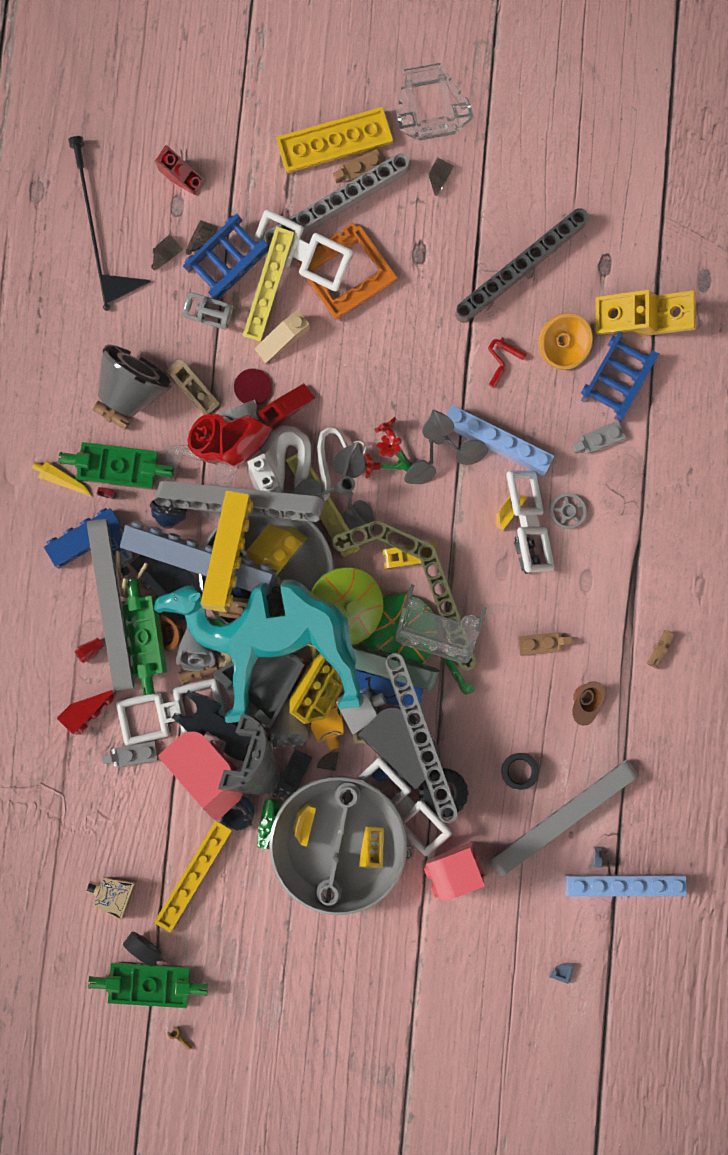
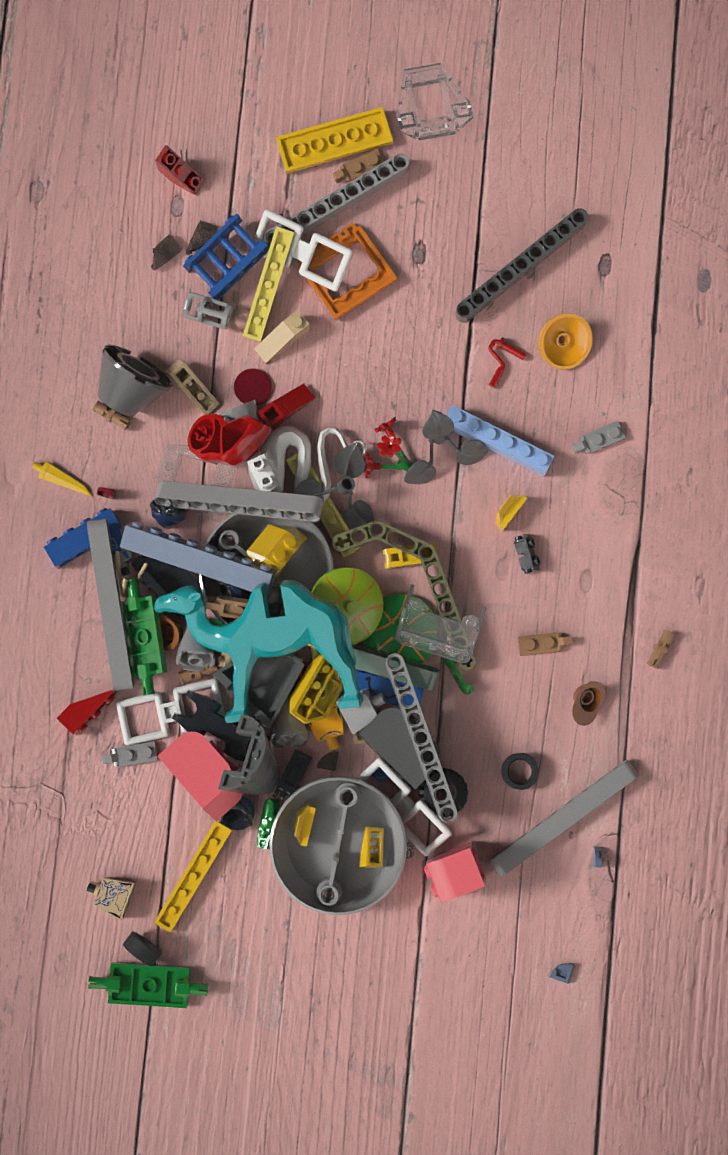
(88, 650): red cone -> none
(111, 286): black piece -> none
(116, 465): green plate -> none
(179, 1037): pearl gold hand -> none
(226, 551): yellow brick -> none
(439, 174): clear smoke slope -> none
(529, 521): white bar -> none
(568, 511): light grey wheel -> none
(625, 885): light blue brick -> none
(637, 376): blue fence -> none
(646, 313): yellow bracket -> none

